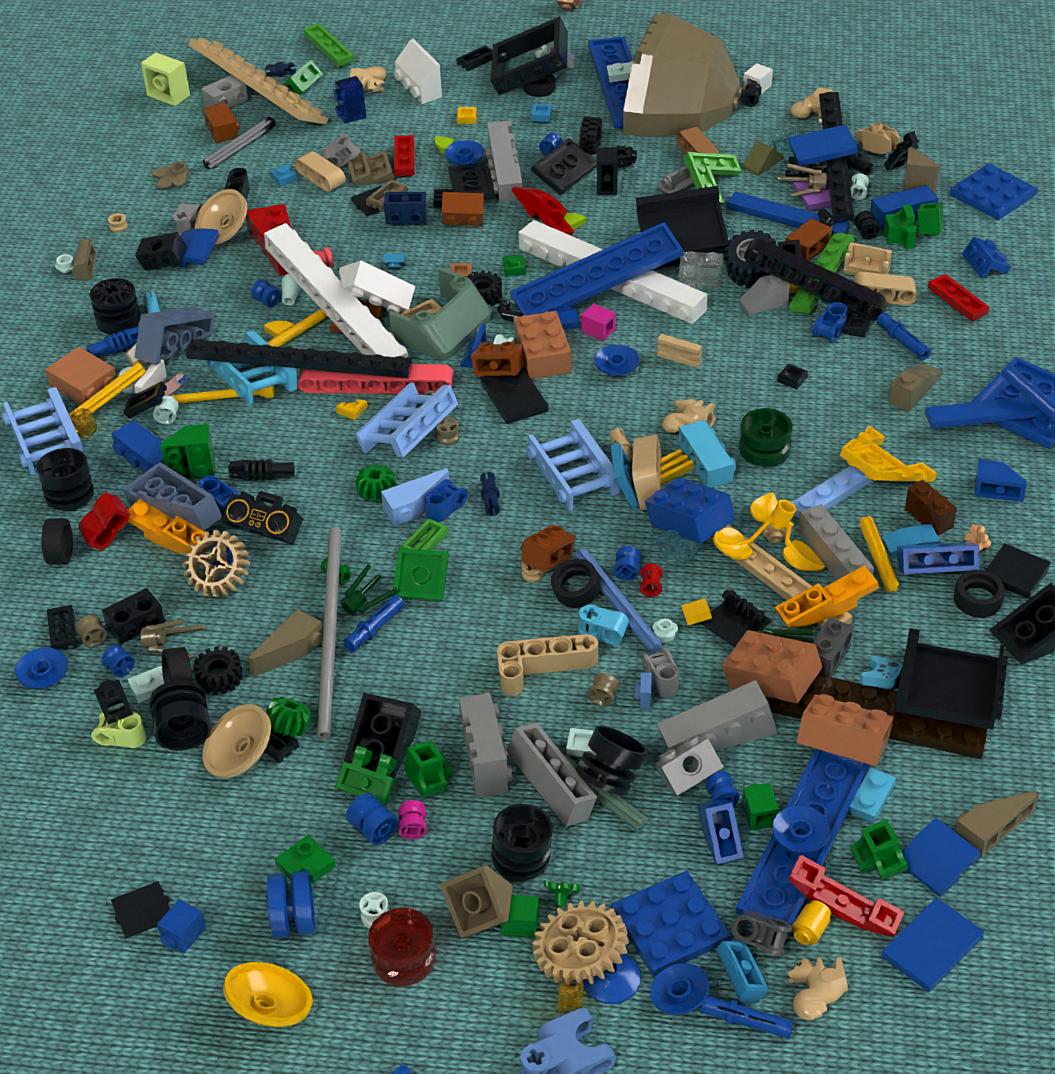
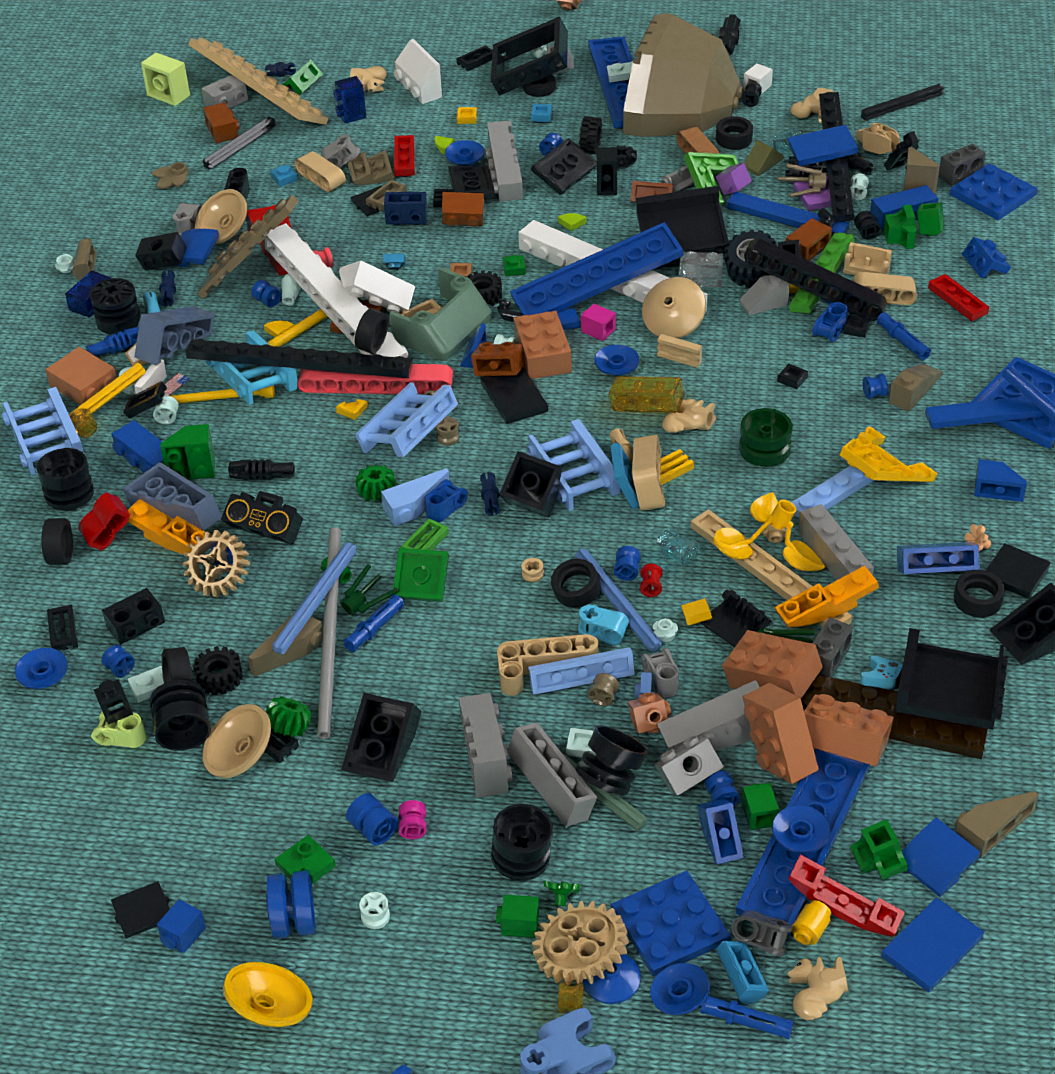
(78, 296): none -> clear blue brick
(91, 631): dark tan wheel -> none
(117, 222): tan bush -> none
(155, 635): dark tan plant -> none
(167, 288): none -> dark blue pin
(219, 490): blue piece -> none
(238, 251): none -> dark tan wing
(314, 598): none -> medium blue axle
(328, 45): bright green plate -> none
(358, 780): green plate -> none
(371, 331): none -> black tyre
(402, 946): clear red wheel -> none
(427, 769): green brick -> none
(477, 900): dark tan slope -> none
(532, 484): none -> black slope
(544, 206): red slope -> none
(548, 548): dark orange brick -> none
(580, 670): none -> light blue plate
(643, 189): none -> dark orange plate
(647, 394): none -> clear yellow brick
(648, 712): none -> nougat brick
(681, 315): none -> tan dish
(690, 509): blue brick -> none
(708, 454): medium azure brick -> none
(730, 32): none -> black piece
(733, 178): none -> medium lavender brick
(734, 124): none -> black tyre
(780, 733): none -> nougat brick
(872, 795): medium azure plate -> none
(875, 386): none -> blue wheel
(879, 554): yellow axle -> none
(902, 101): none -> black axle
(910, 536): dark azure slope -> none
(930, 507): reddish brown brick -> none
(961, 164): none -> dark grey brick

